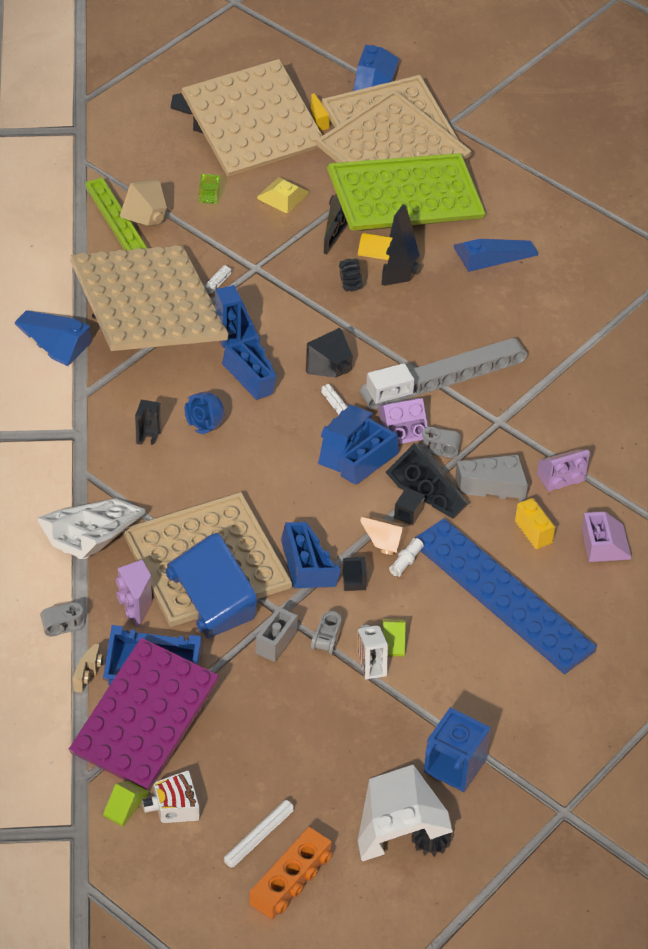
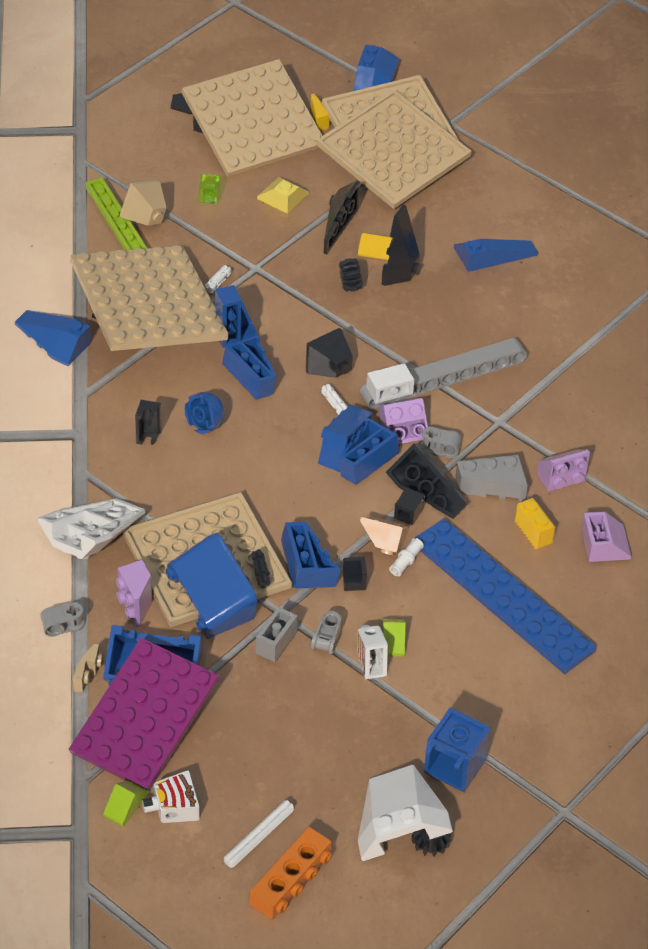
(260, 568): none -> black axle
(430, 186): lime plate -> none

